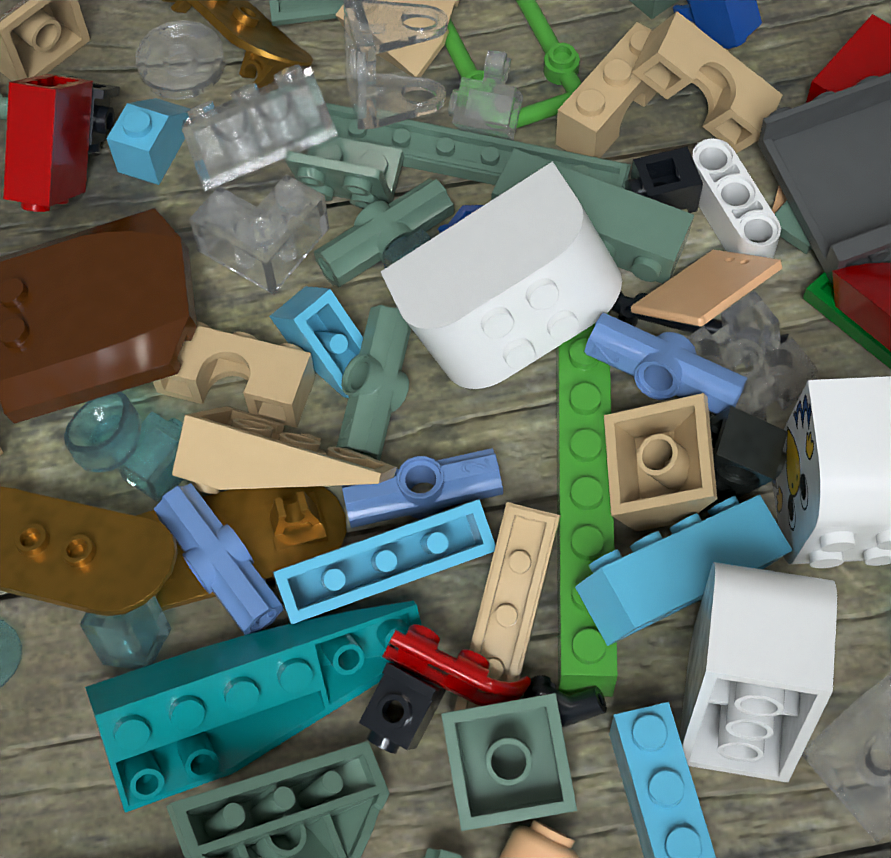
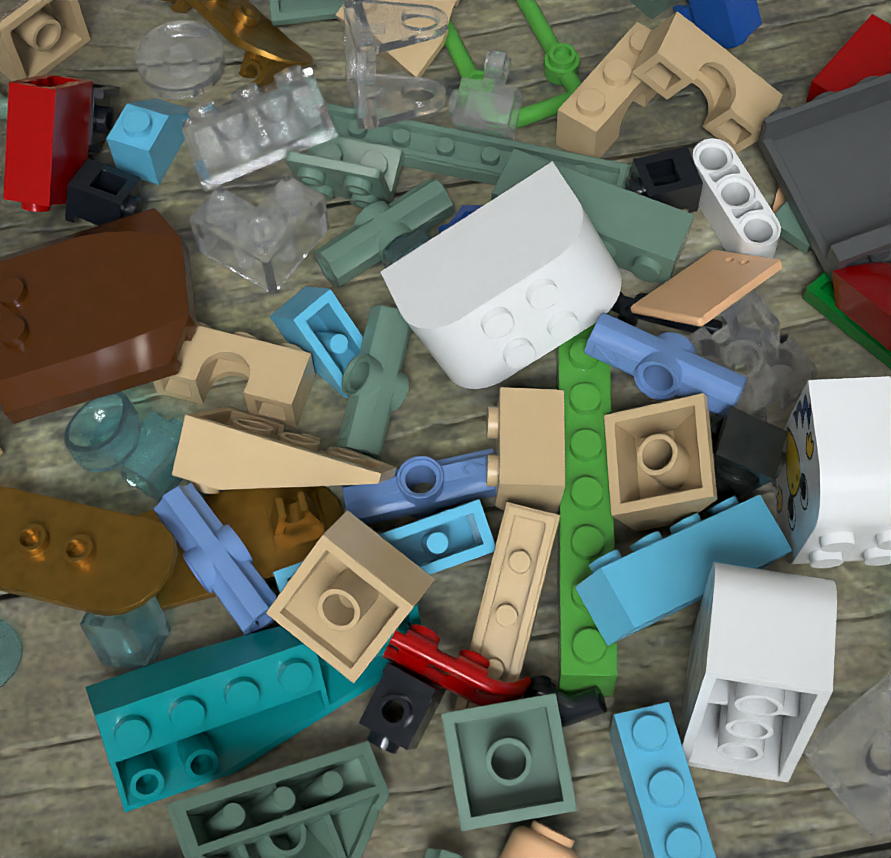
(102, 194): none -> black brick
(349, 595): none -> tan slope
(528, 448): none -> tan slope

